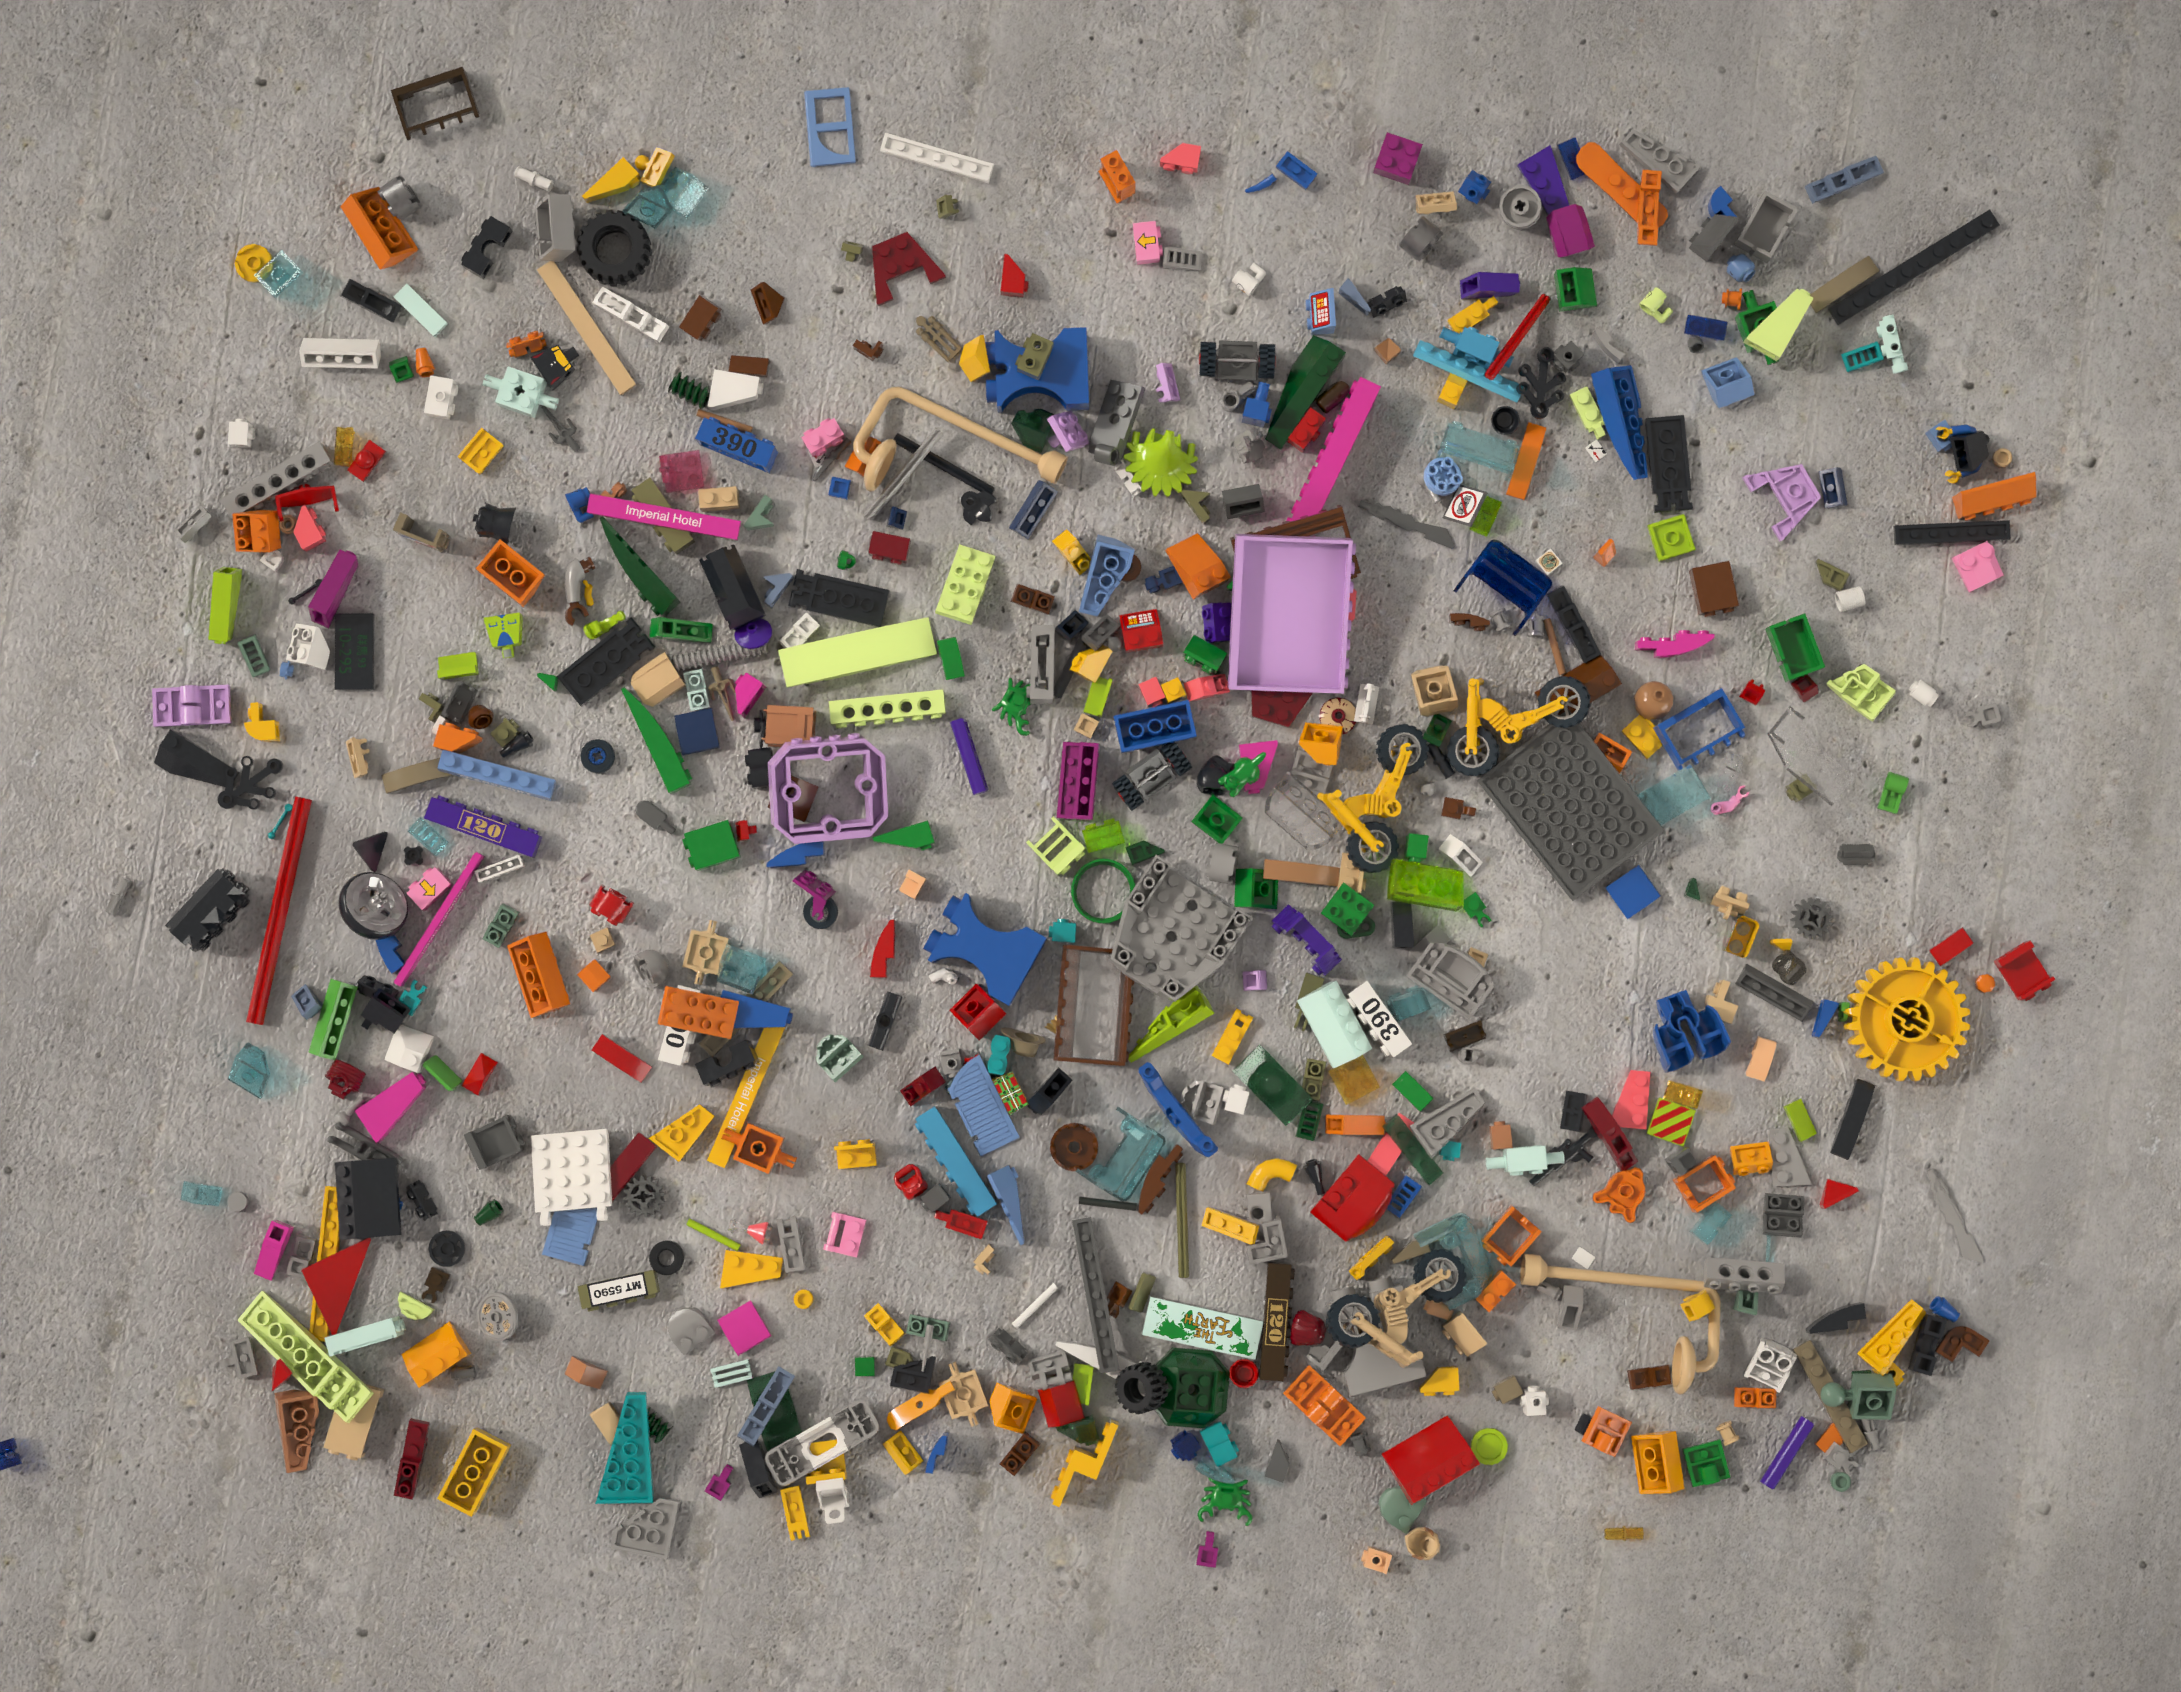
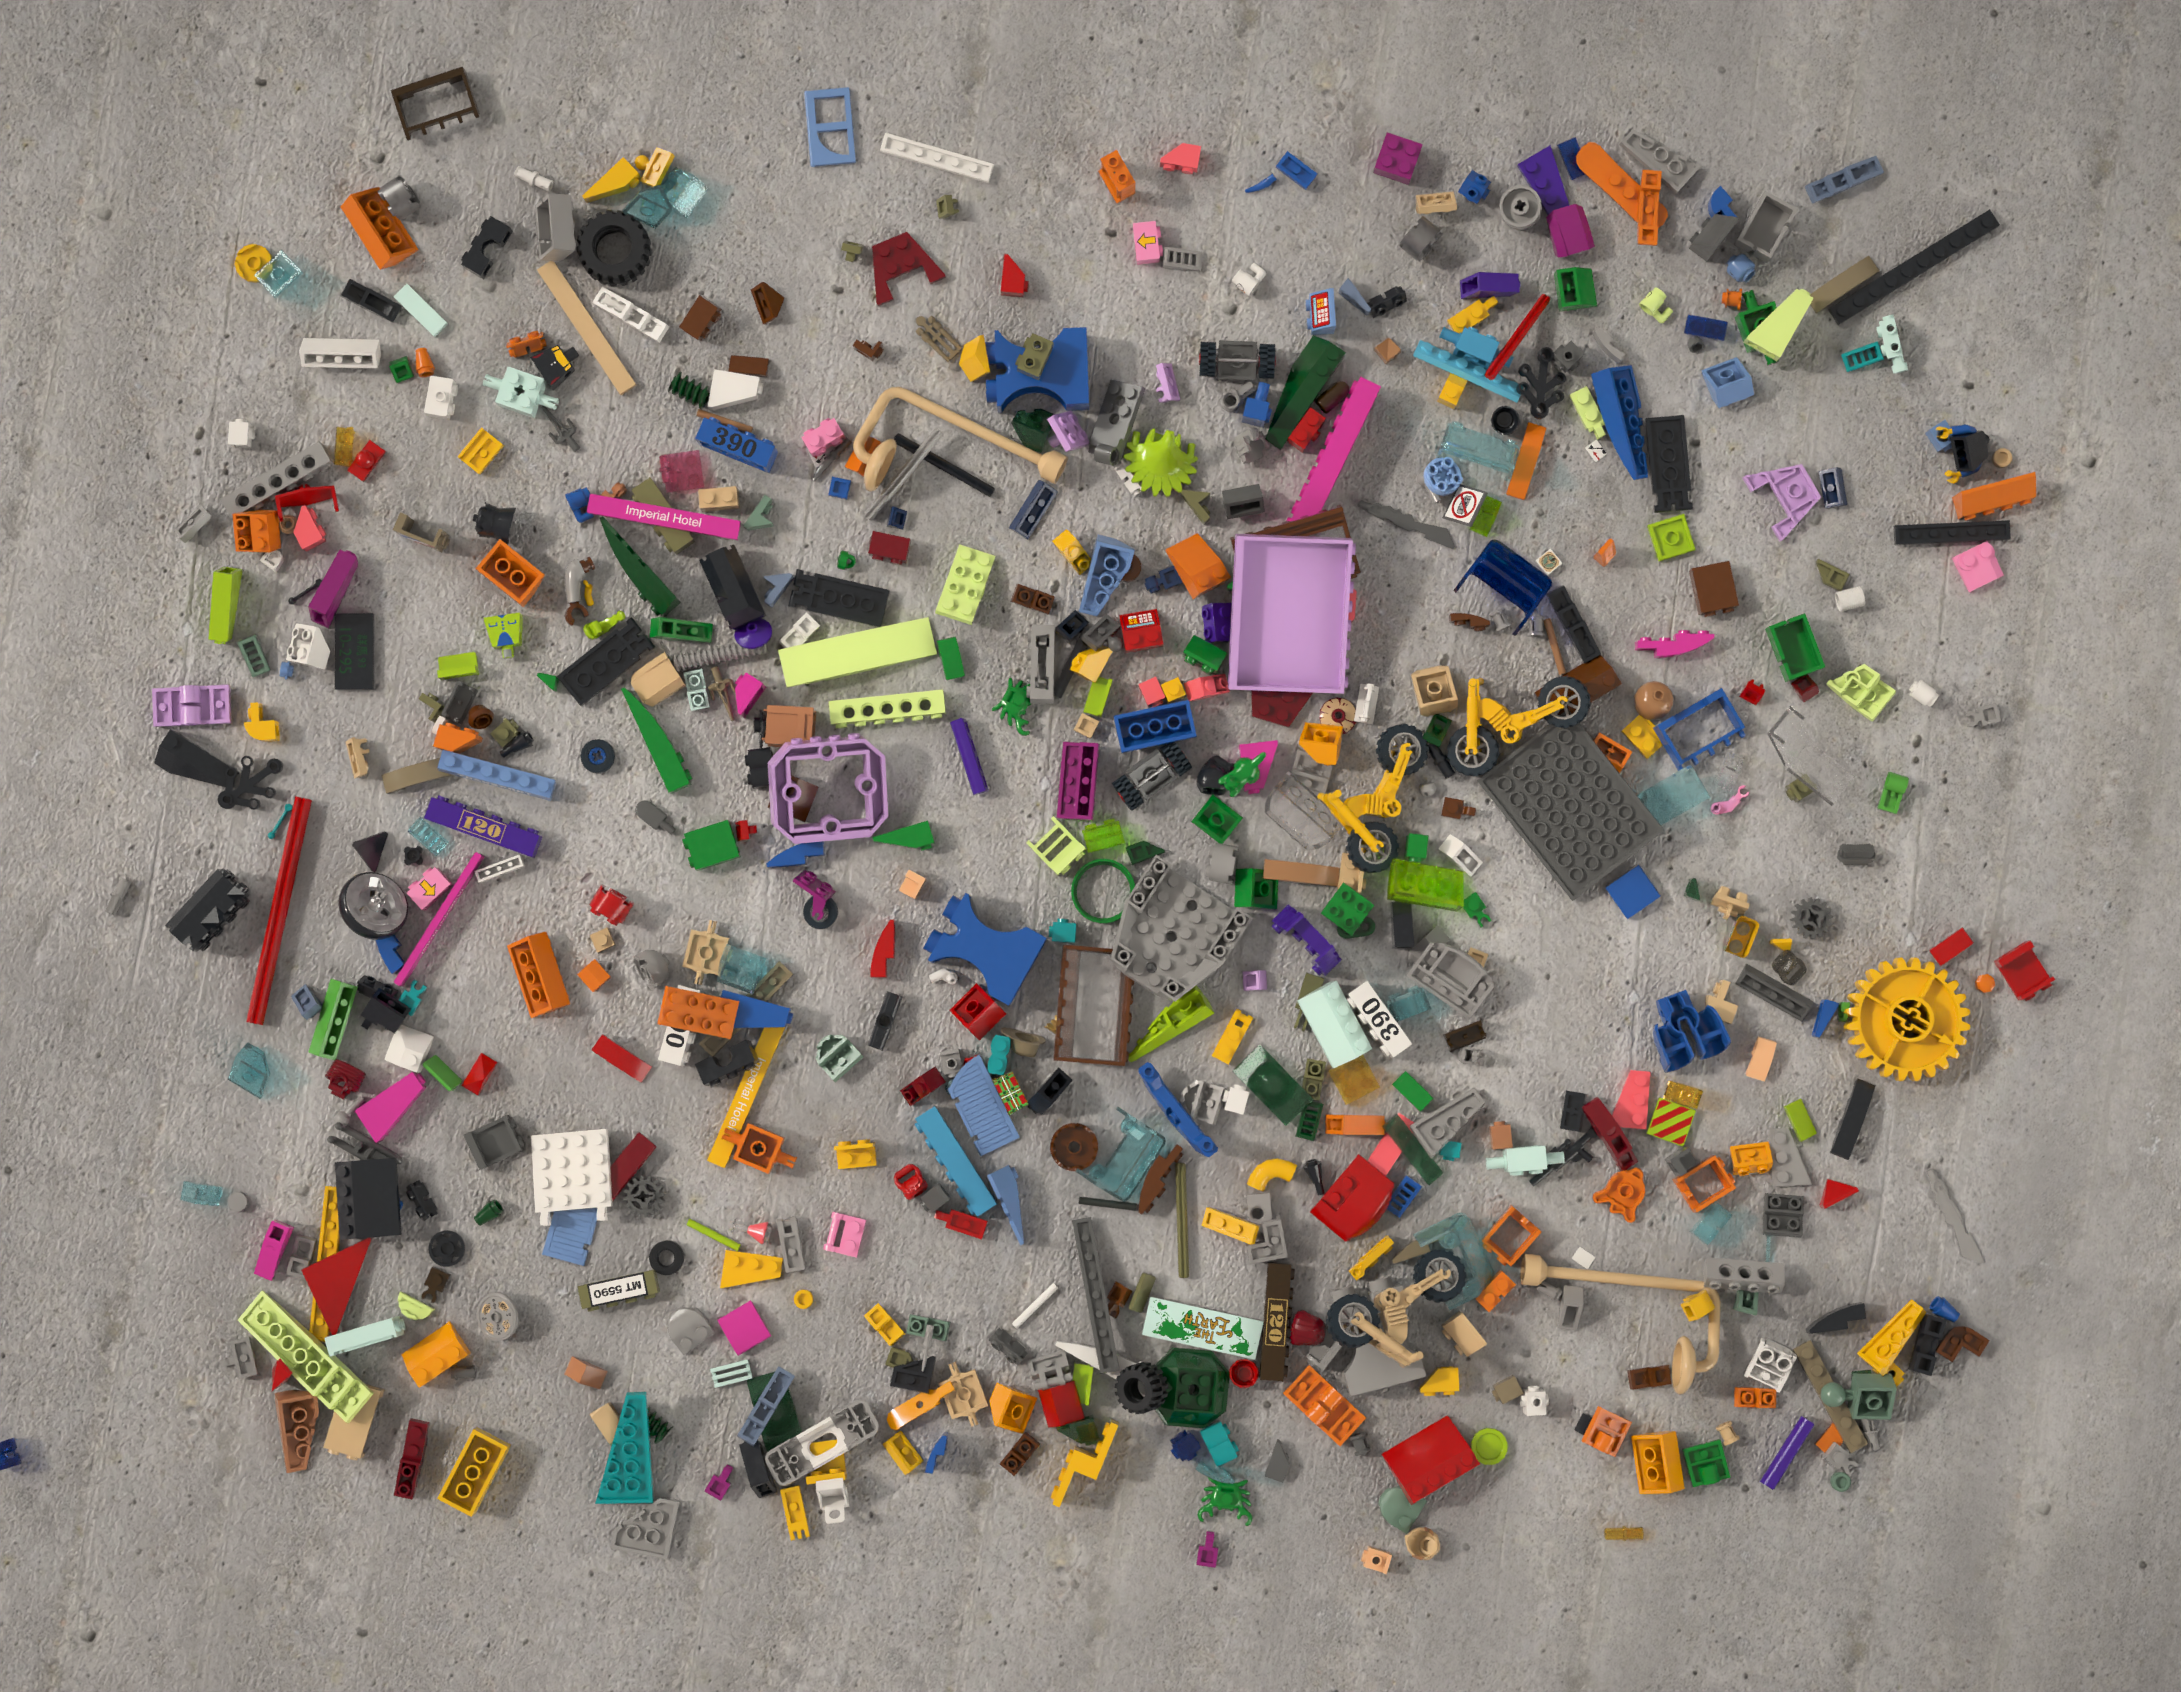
(501, 925): sand green slope -> none
(682, 1134): yellow wing -> none
(697, 731): dark blue slope -> none
(865, 1366): green slope -> none
(980, 507): black plate -> none
(986, 1255): tan bracket -> none
(1438, 1309): light nougat cone -> none

